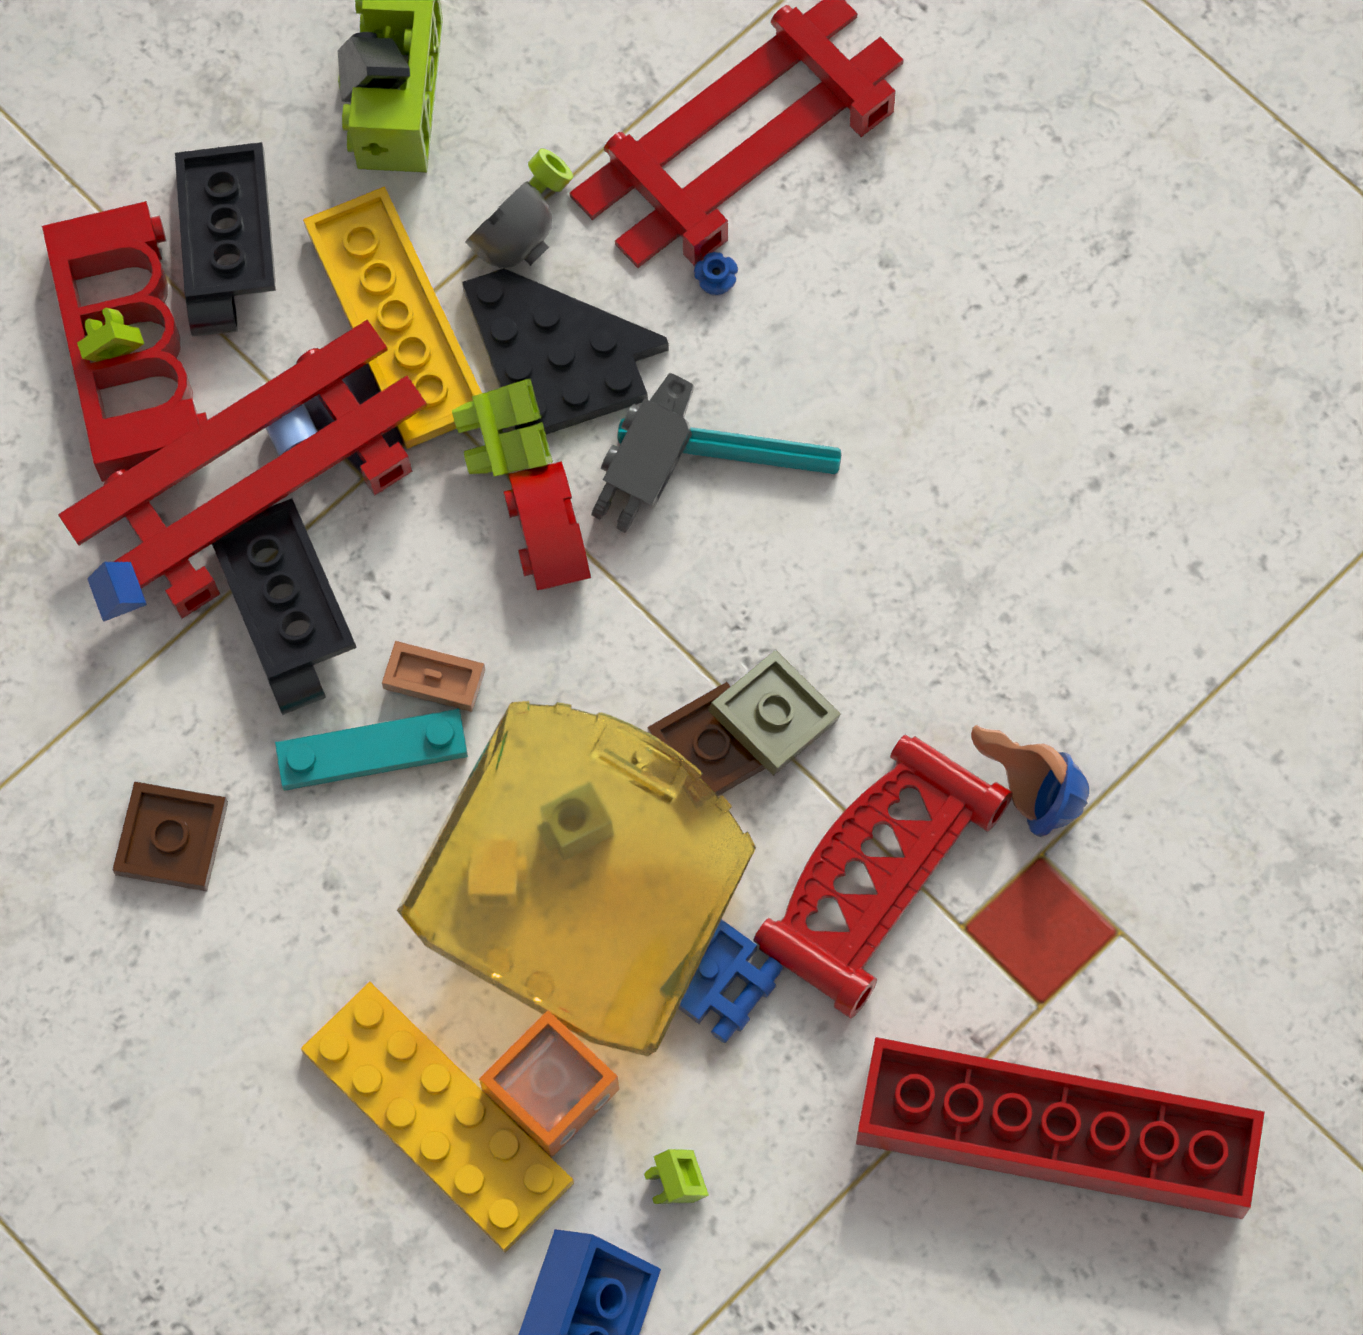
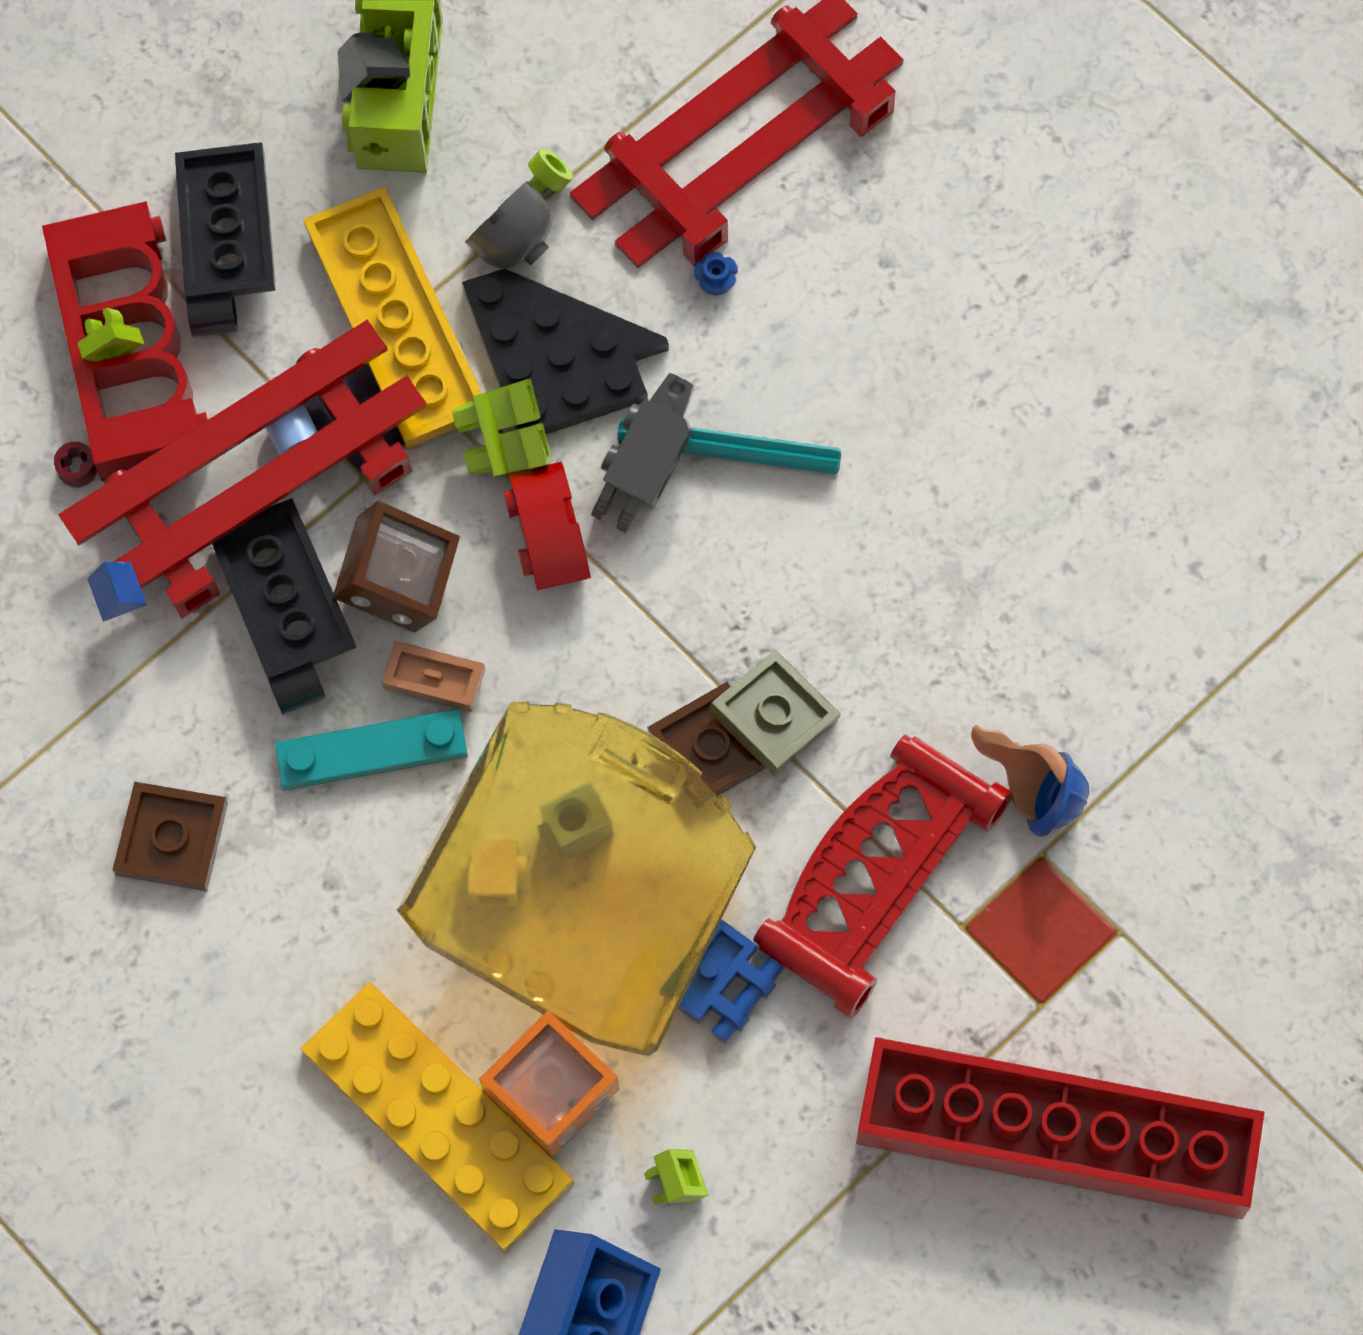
(63, 459): none -> dark red bush
(396, 567): none -> piece

